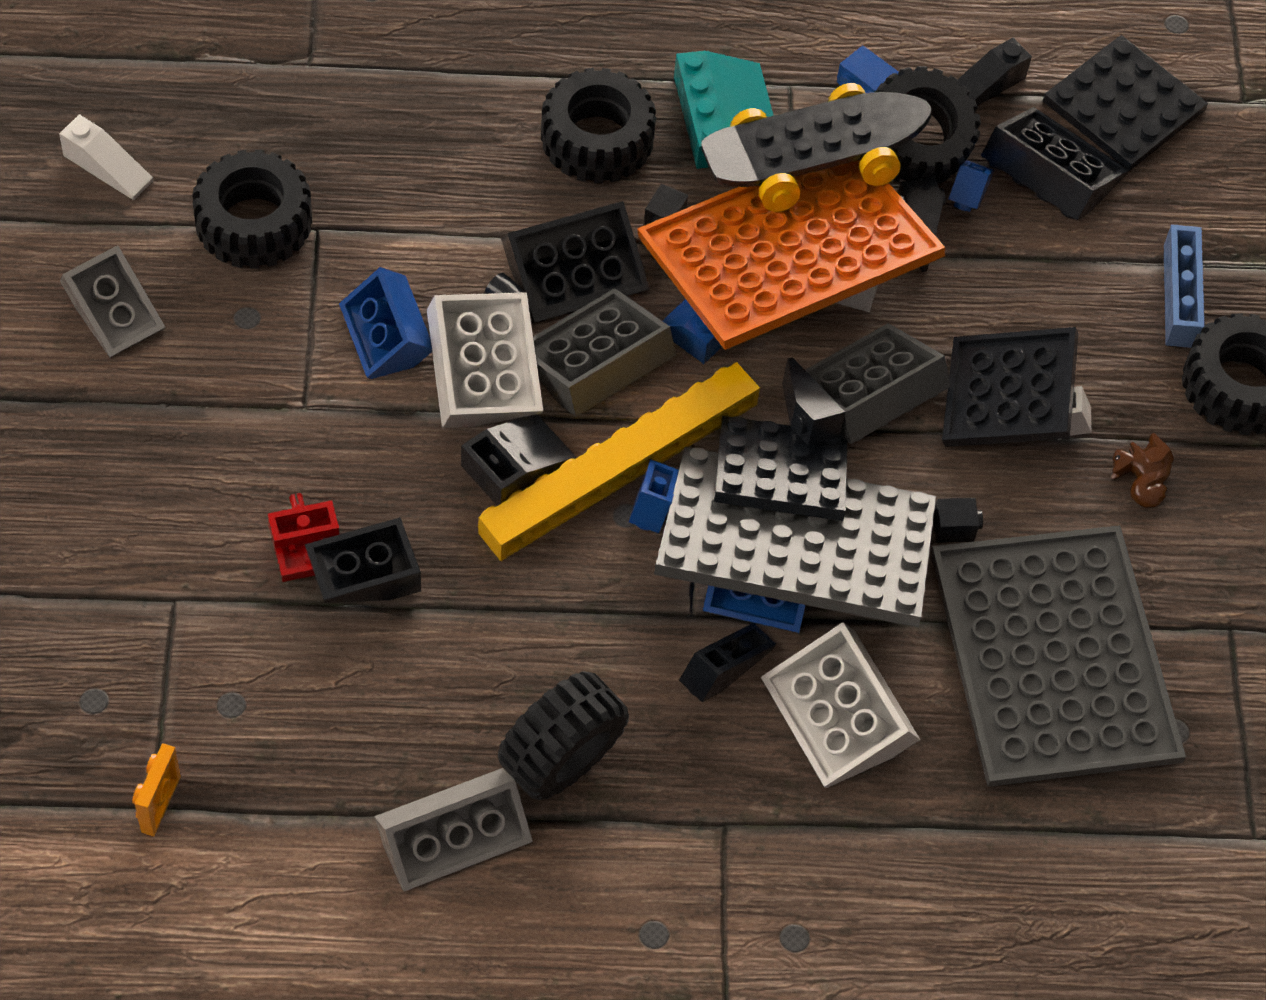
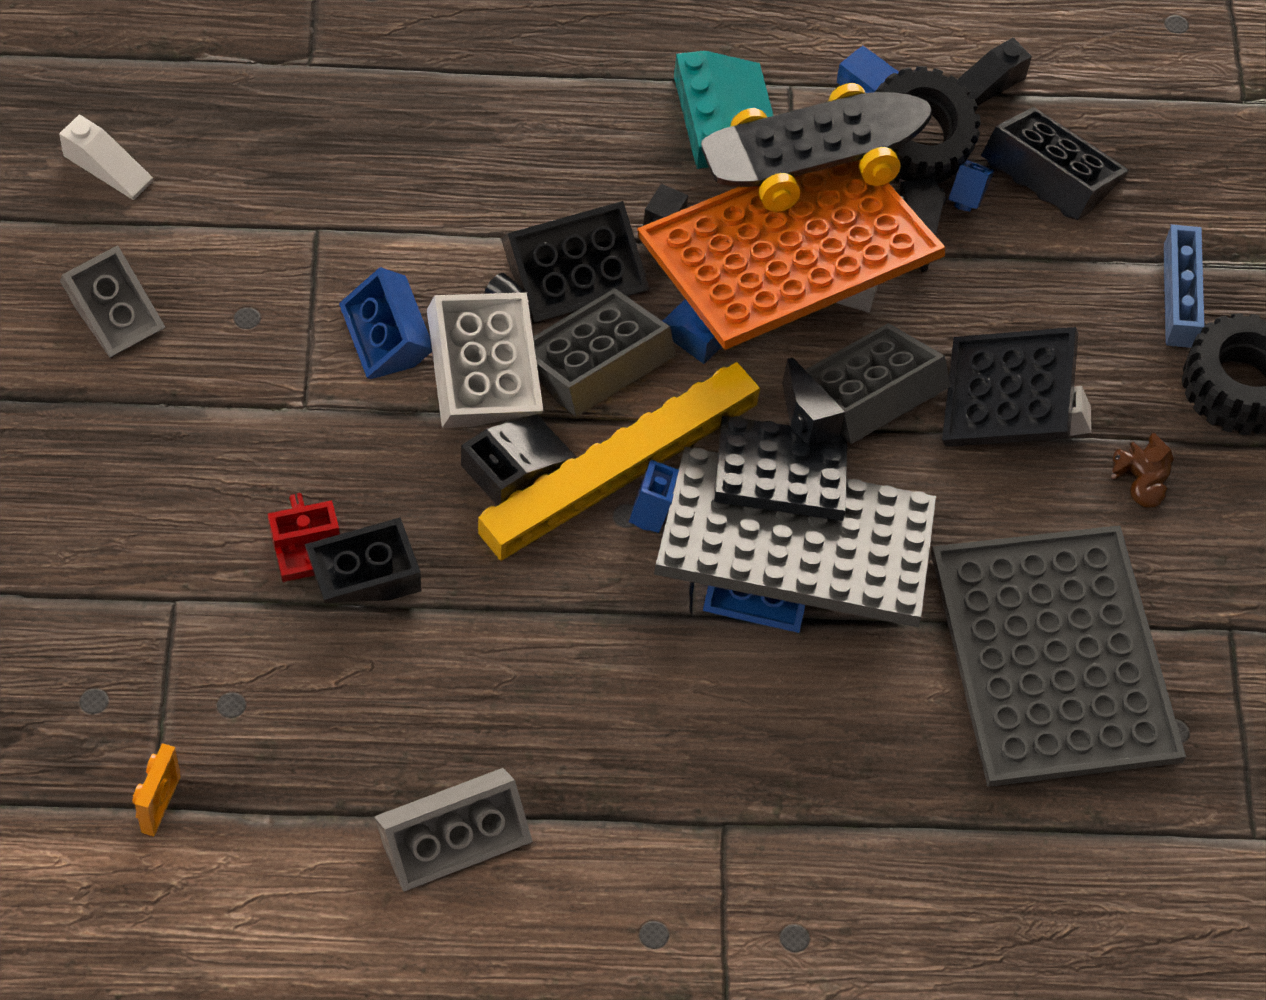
(252, 177): black tyre -> none
(563, 735): black tyre -> none
(604, 96): black tyre -> none
(725, 661): black slope -> none
(839, 706): white slope -> none
(956, 520): black brick -> none
(1125, 102): black plate -> none

